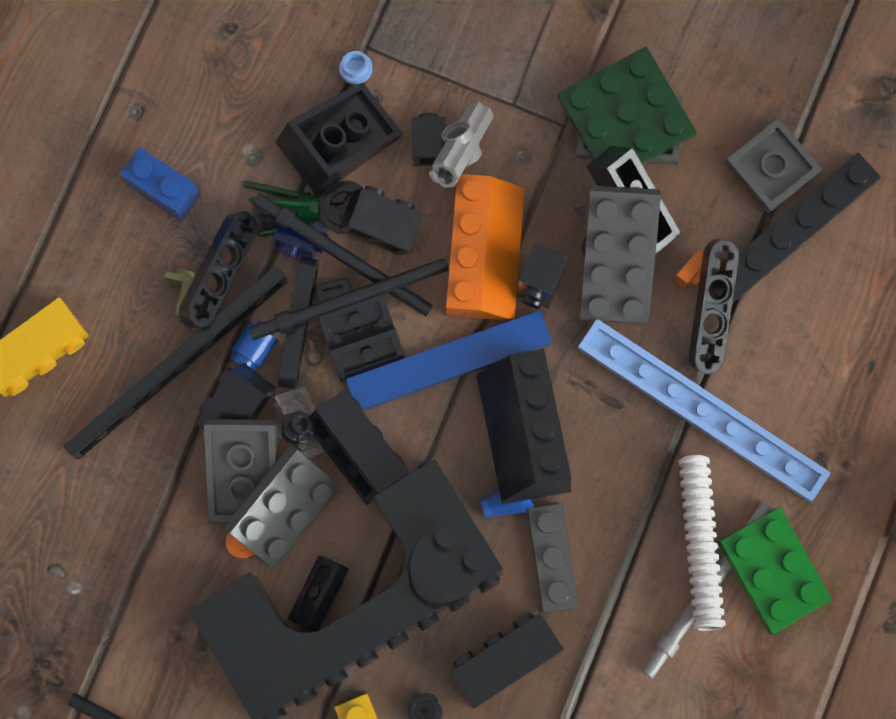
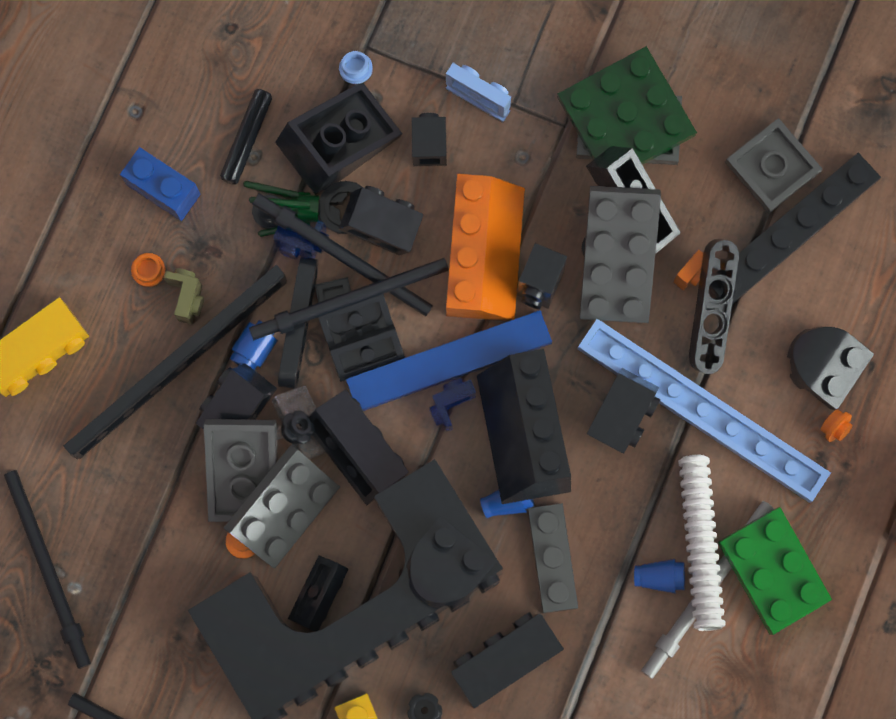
(71, 631): none -> black bar
(148, 270): none -> orange plate
(215, 266): black beam -> none
(246, 136): none -> black axle
(454, 394): none -> clear blue bracket
(461, 144): light grey piece -> none
(488, 97): none -> light blue plate
(623, 411): none -> black brick
(661, 576): none -> blue cone
(827, 363): none -> black slope
(837, 425): none -> orange plate

